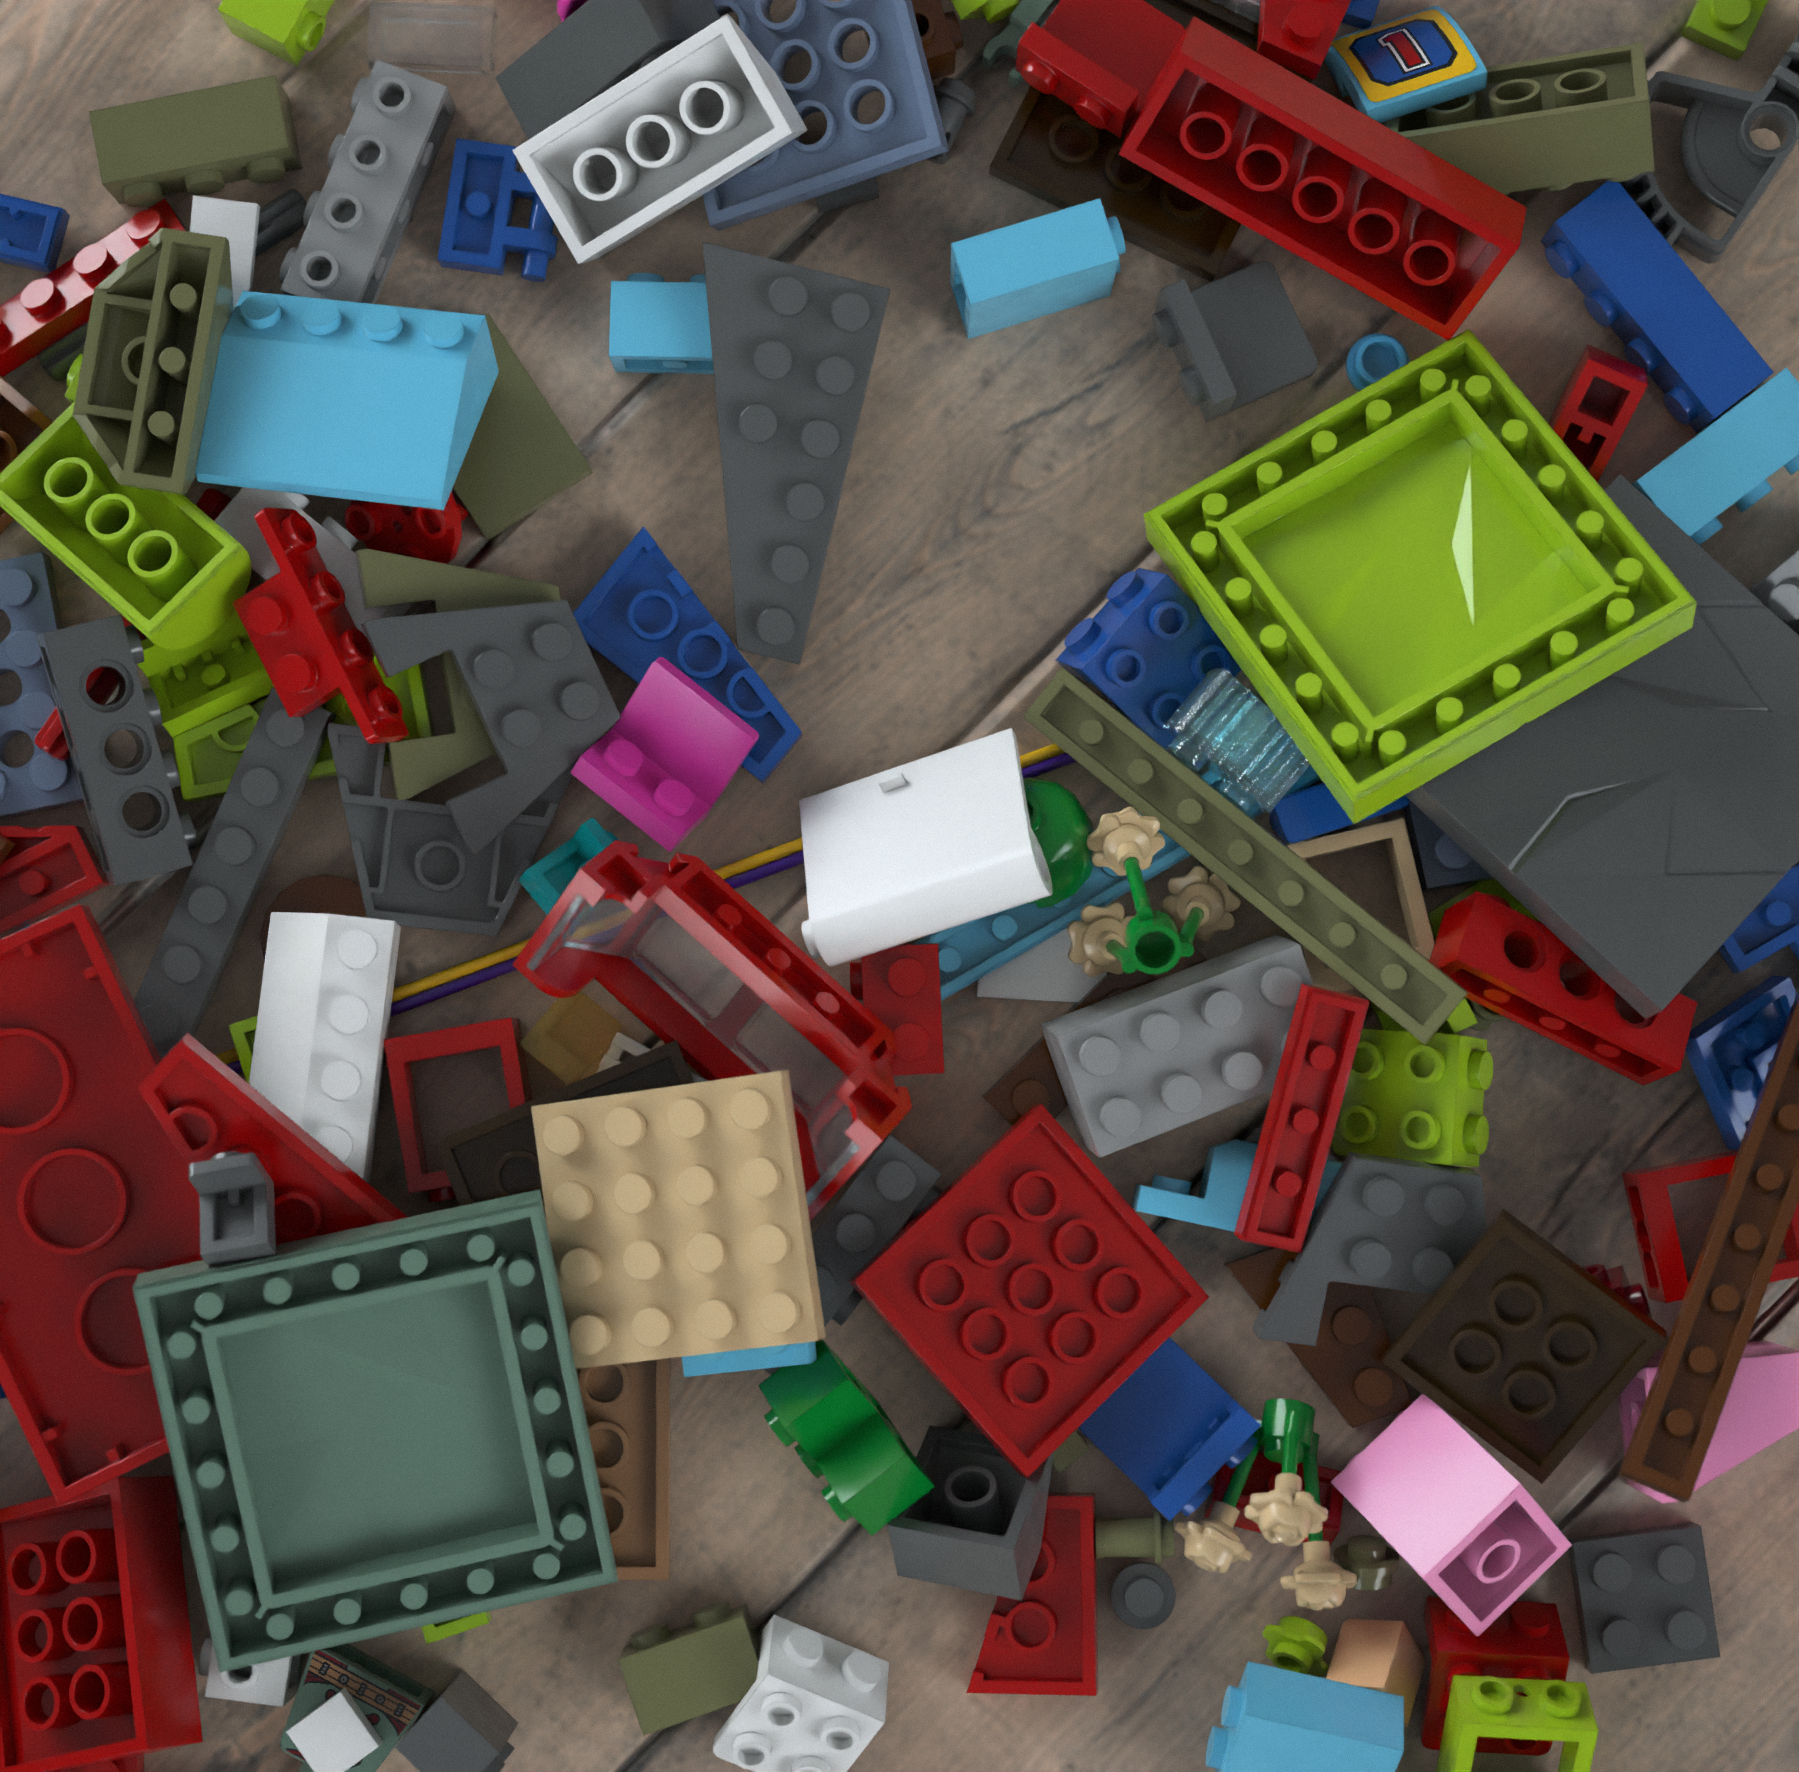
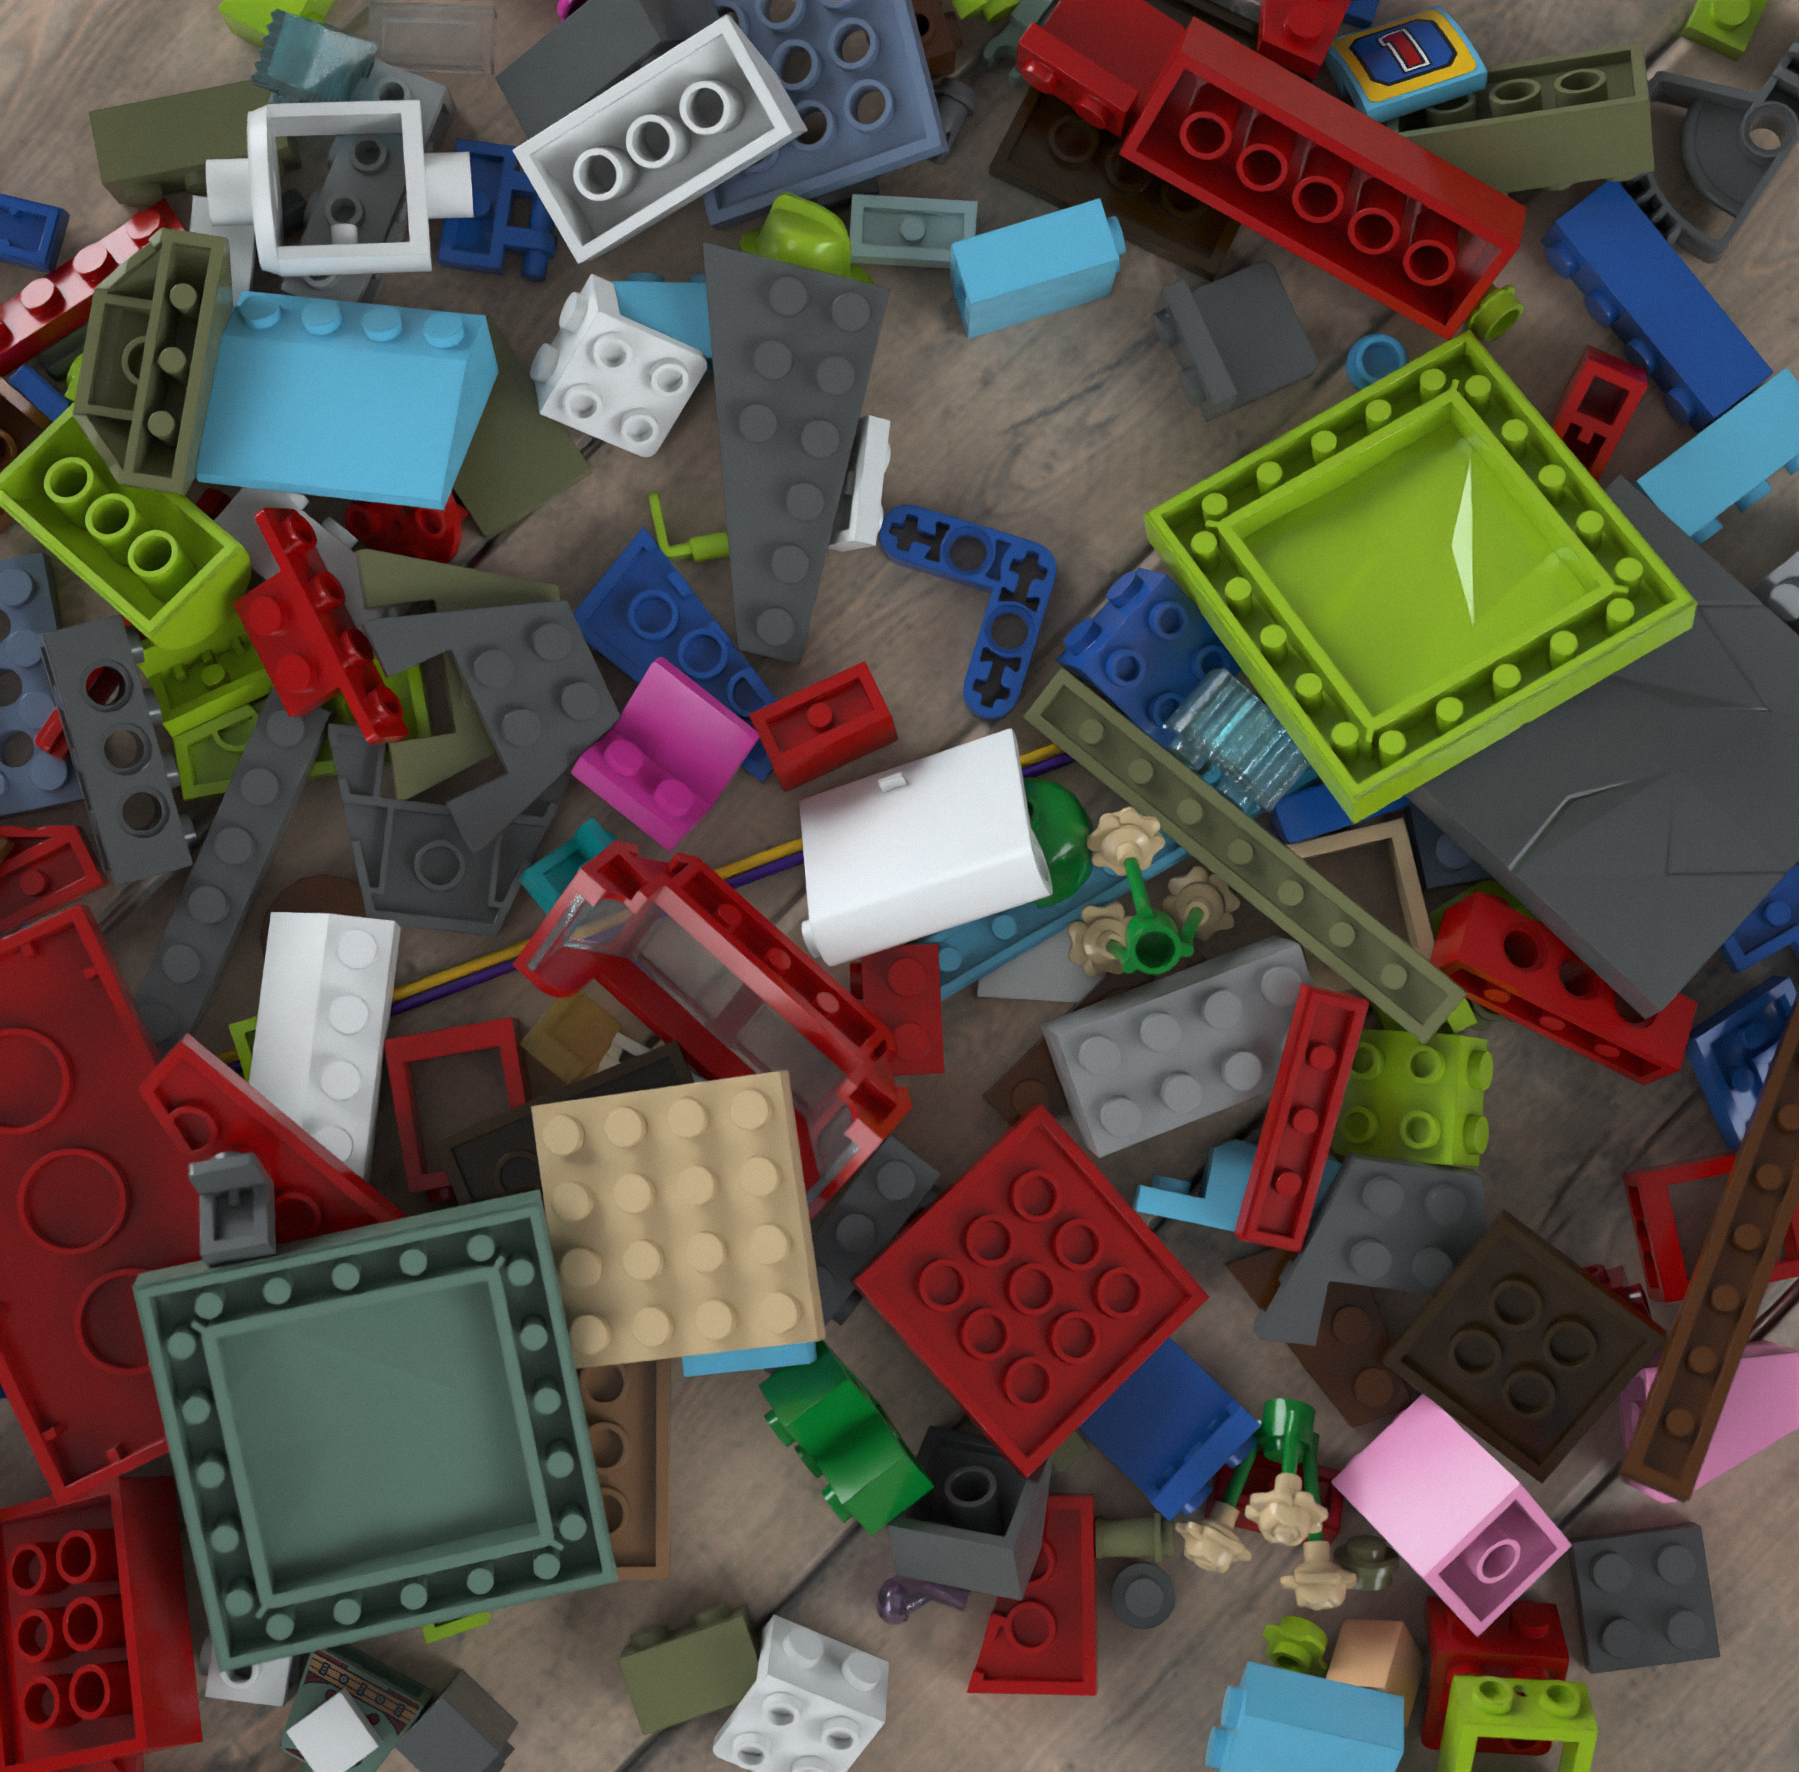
(39, 392): none -> blue tile
(250, 188): none -> white piece
(311, 61): none -> clear light blue brick
(614, 373): none -> white bracket
(700, 548): none -> lime piece
(804, 236): none -> lime piece
(824, 726): none -> red panel
(860, 505): none -> white plate
(904, 1595): none -> clear purple arm
(908, 229): none -> light aqua plate
(992, 577): none -> blue beam
(1495, 313): none -> lime plate

